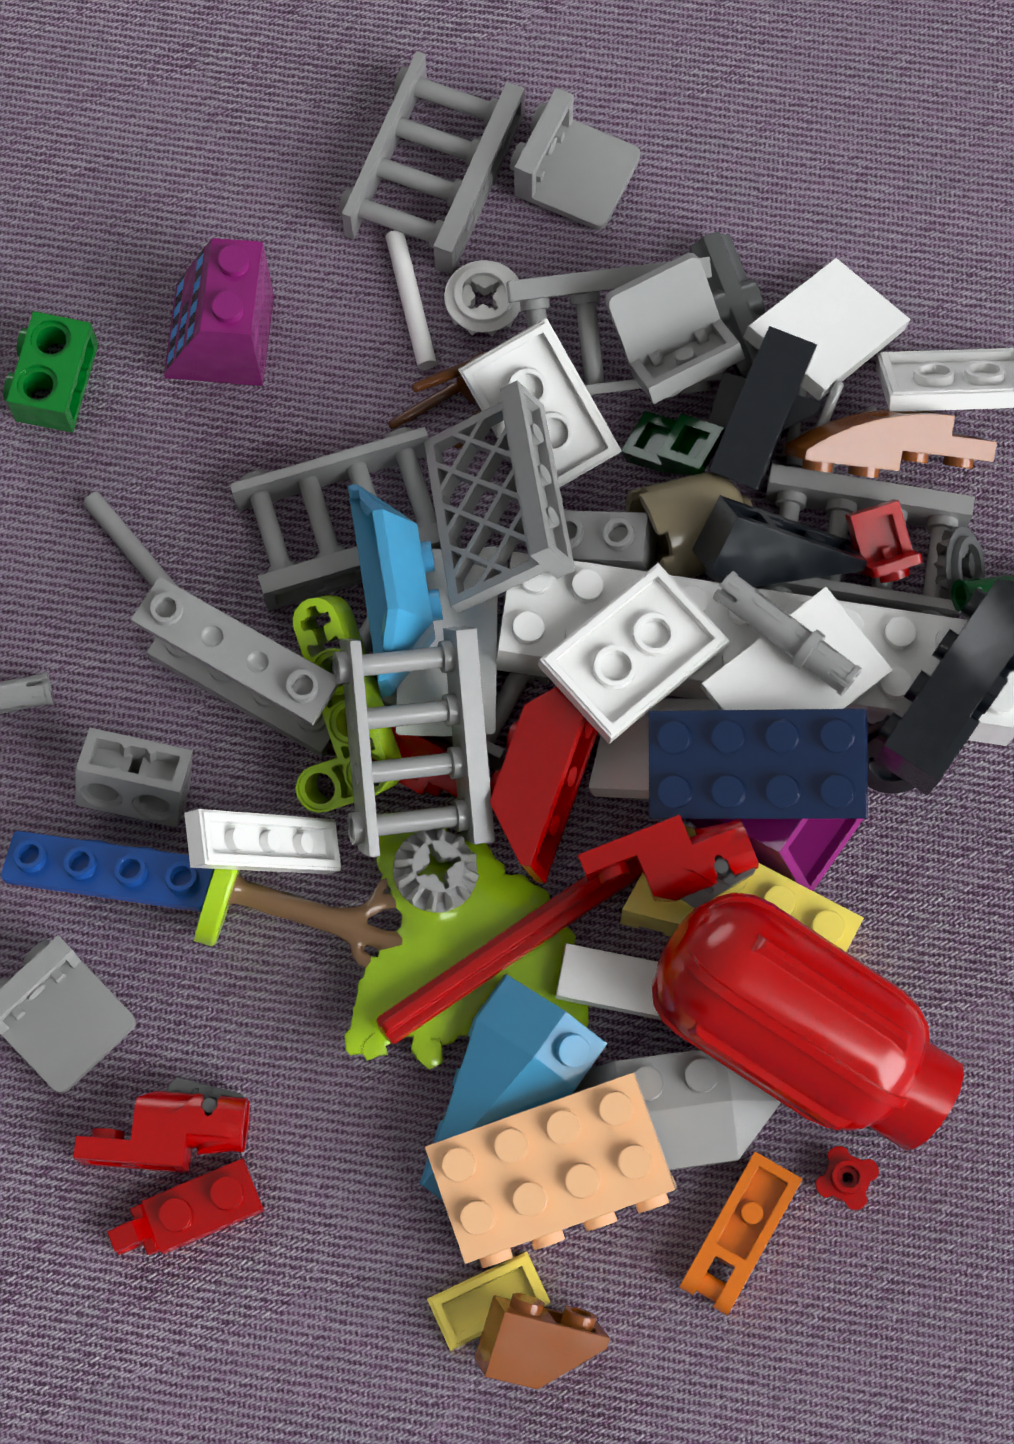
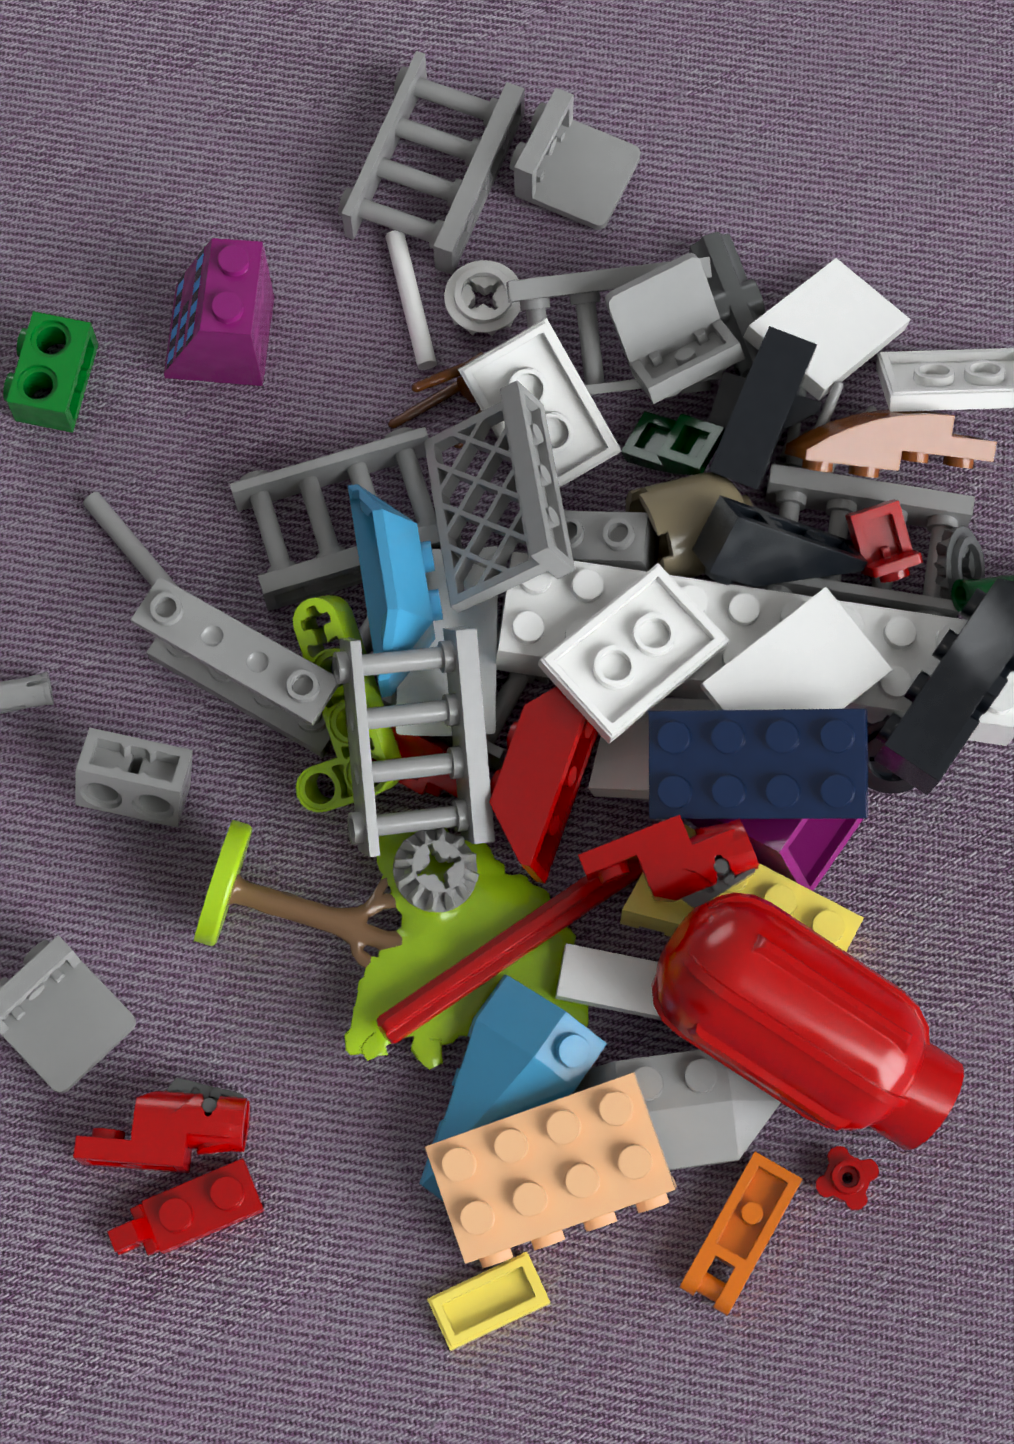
(105, 871): blue bracket -> none
(261, 842): white tile -> none
(534, 1343): dark orange slope -> none
(783, 630): light grey pin -> none

